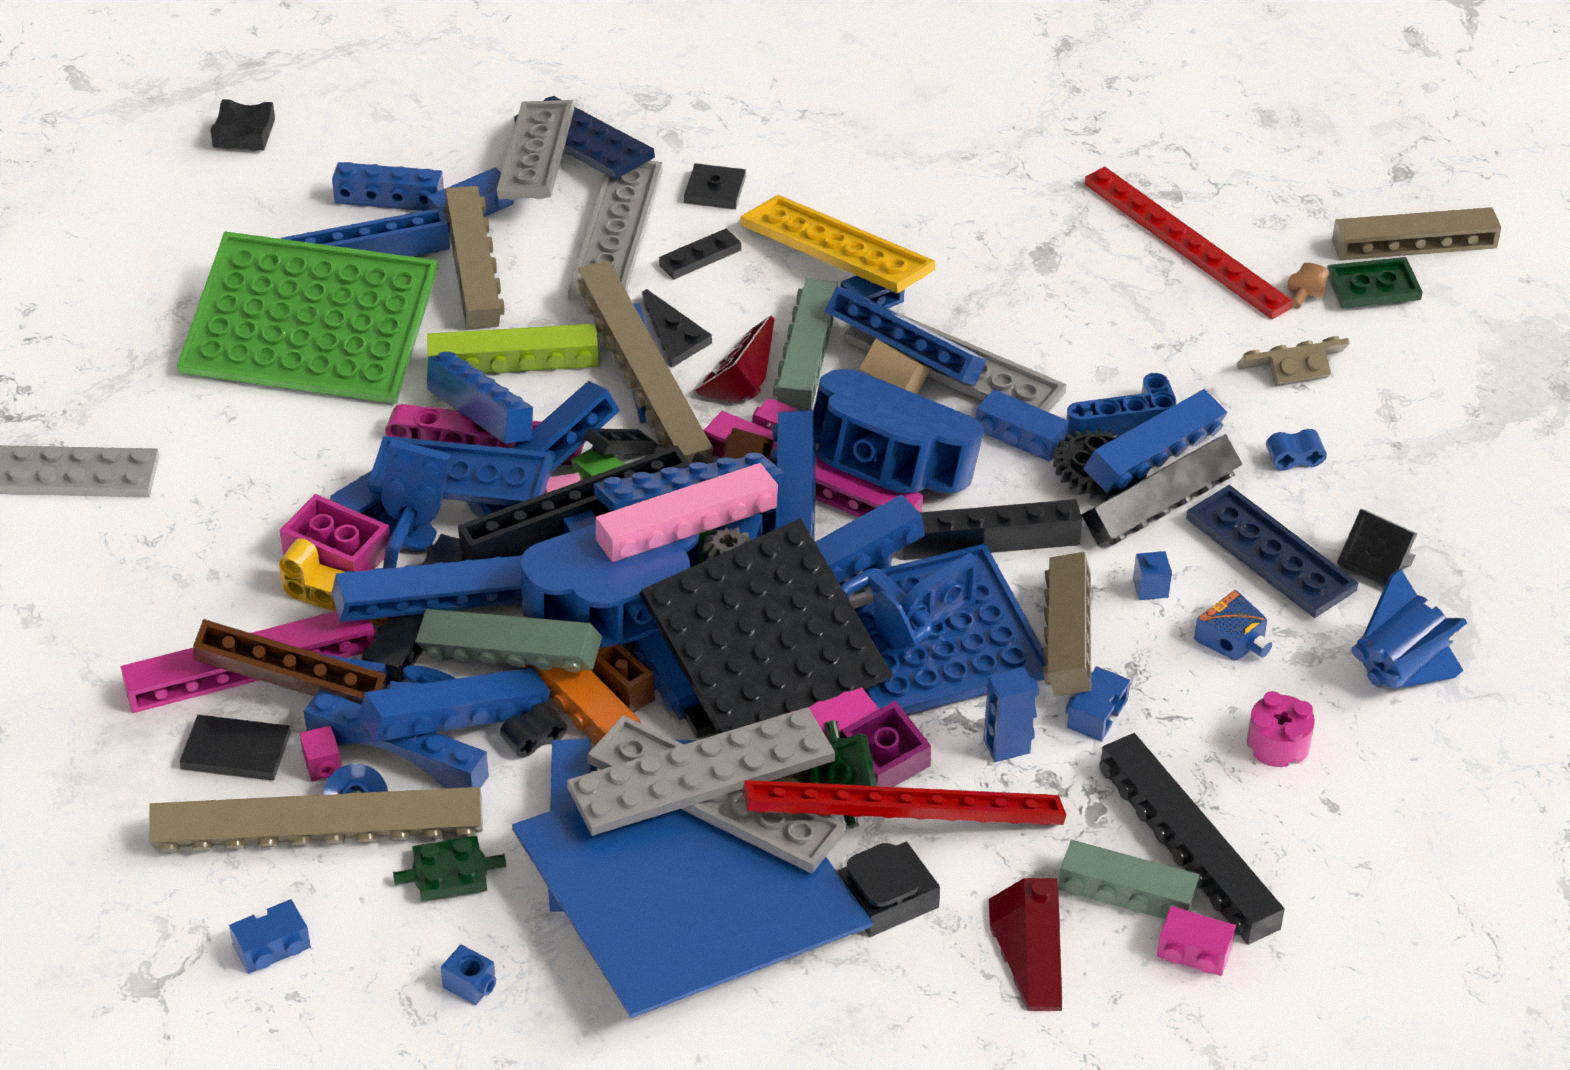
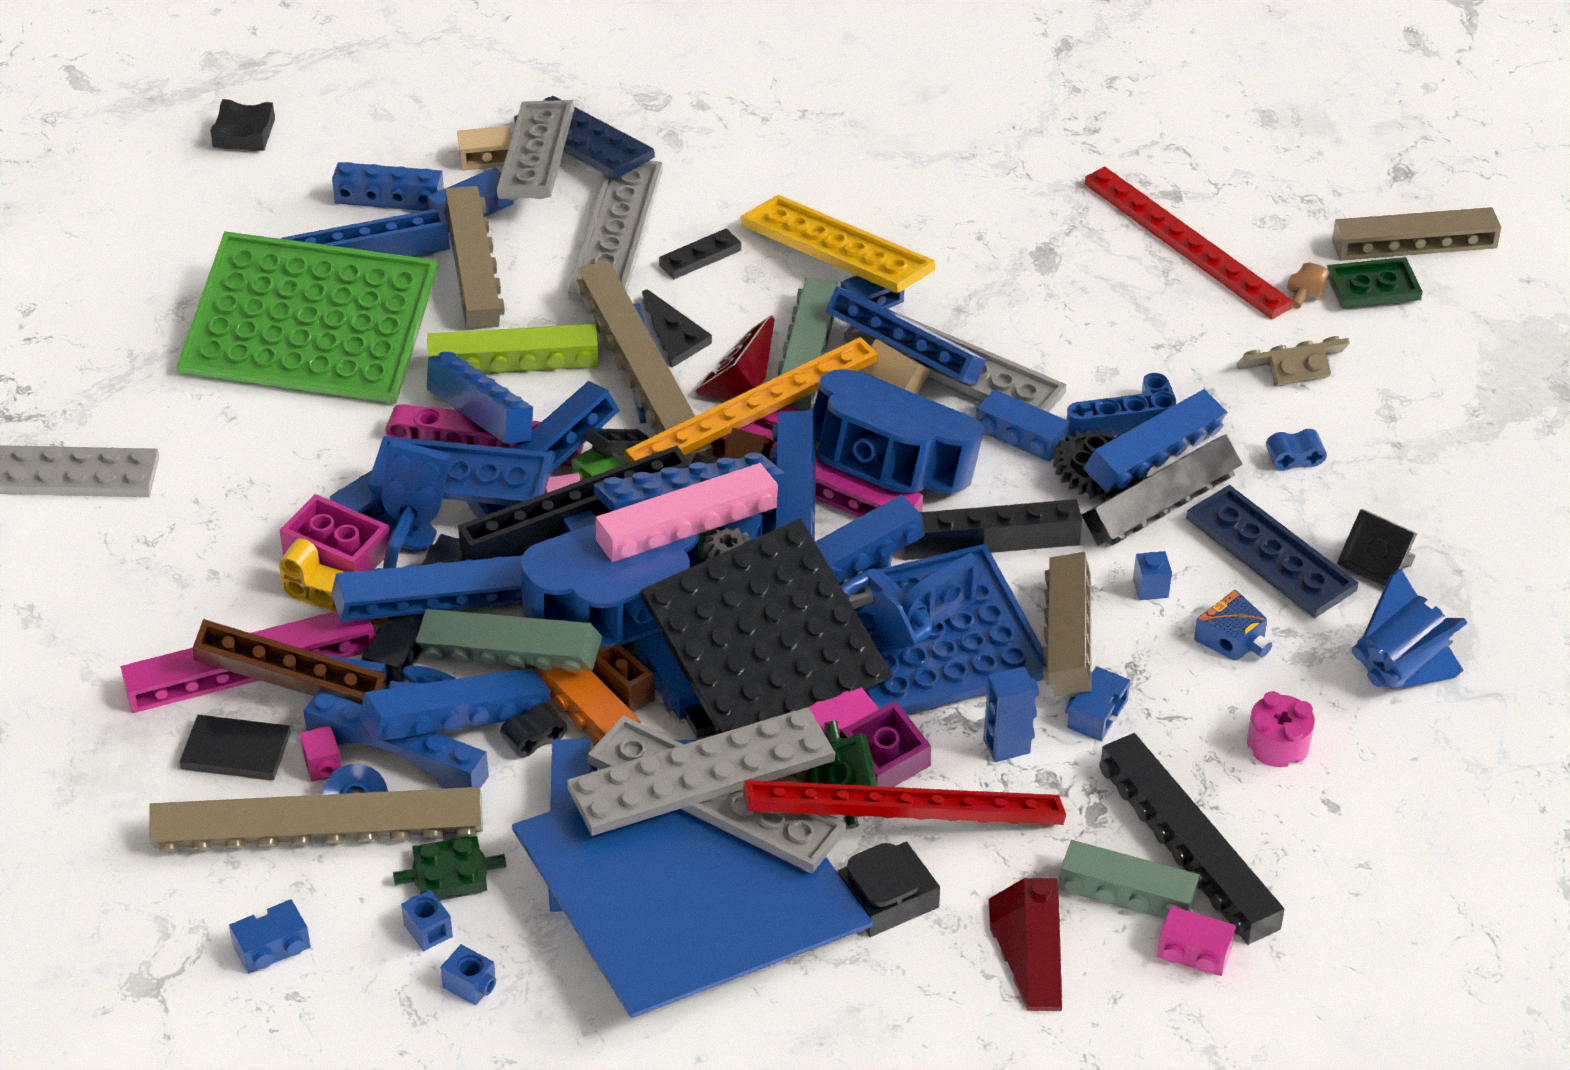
(426, 920): none -> blue brick
(483, 147): none -> tan brick
(715, 186): black plate -> none
(755, 402): none -> light orange plate

